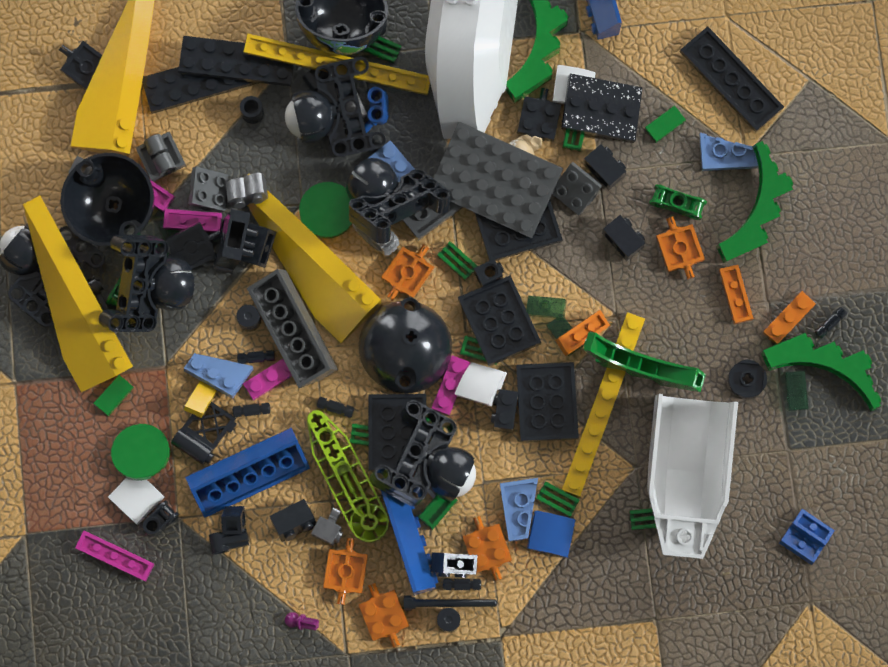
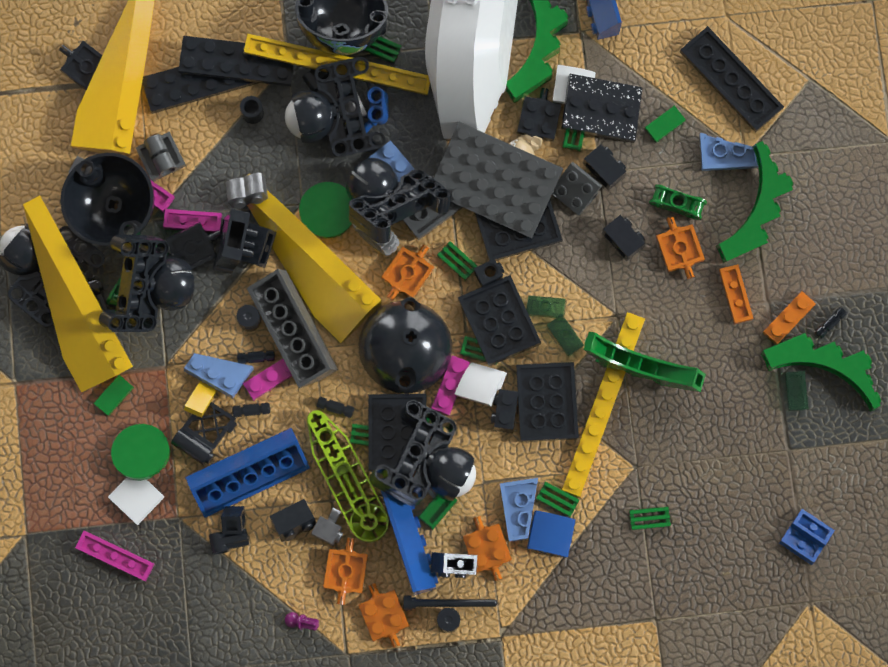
(160, 518): black piece -> none
(208, 190): dark grey plate -> none
(461, 584): black axle -> none
(576, 336): orange plate -> none
(690, 471): white windscreen -> none
(754, 371): black plate -> none

